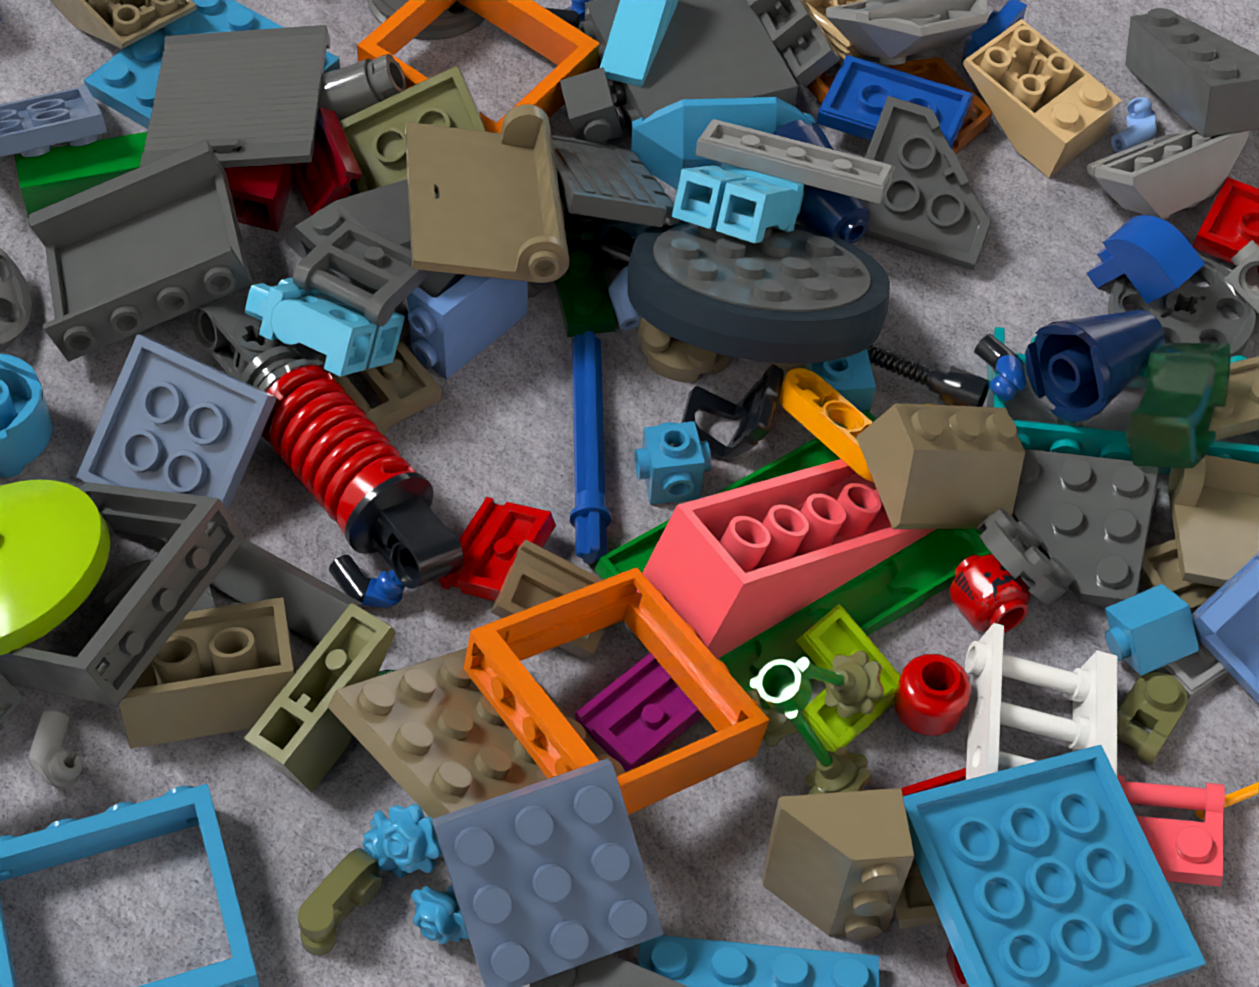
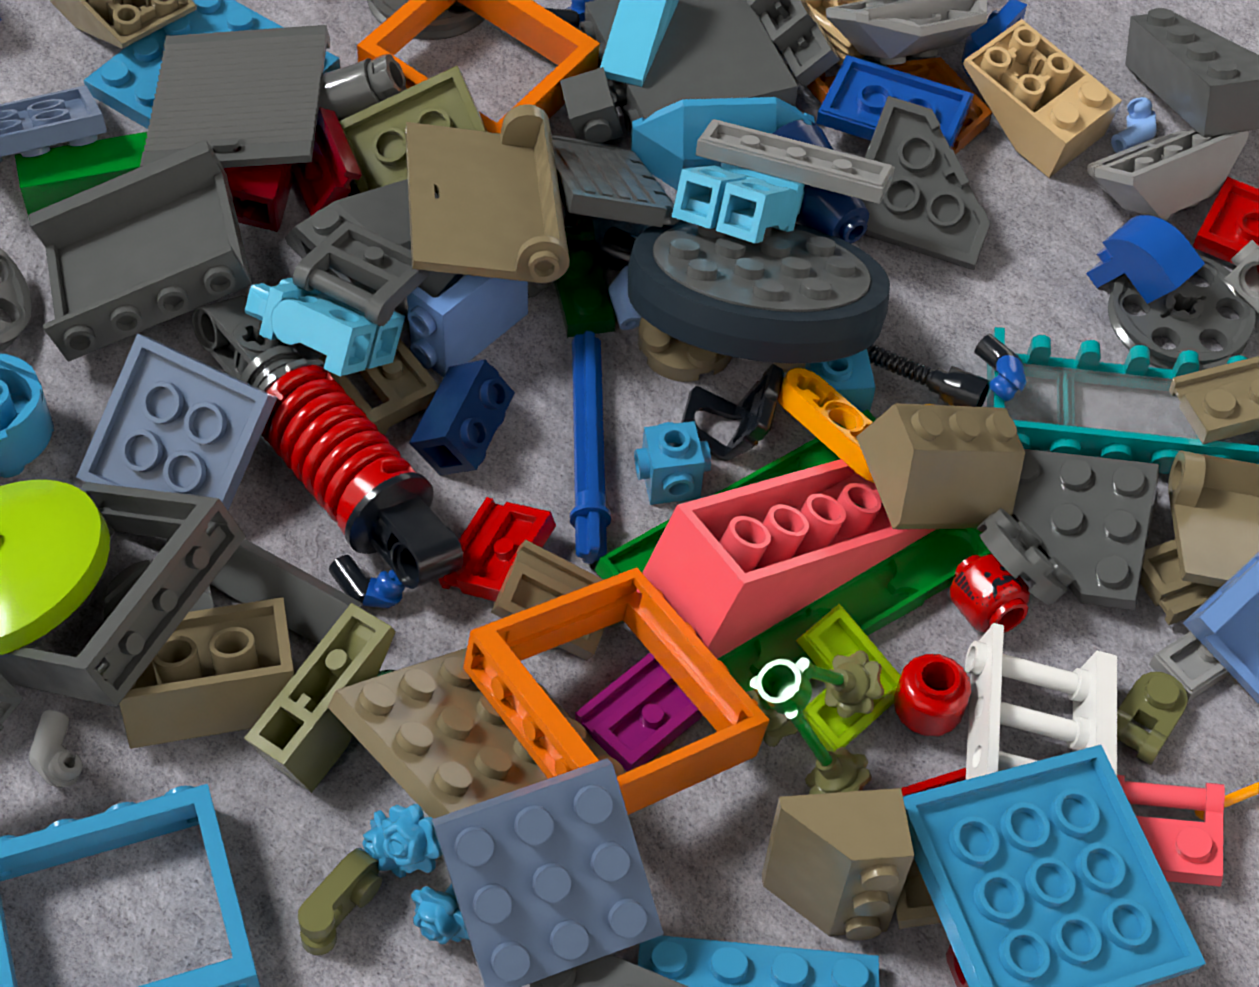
(462, 418): none -> dark blue brick
(1090, 360): dark blue cone -> none
(1151, 629): dark azure brick -> none
(1179, 404): clear green brick -> none

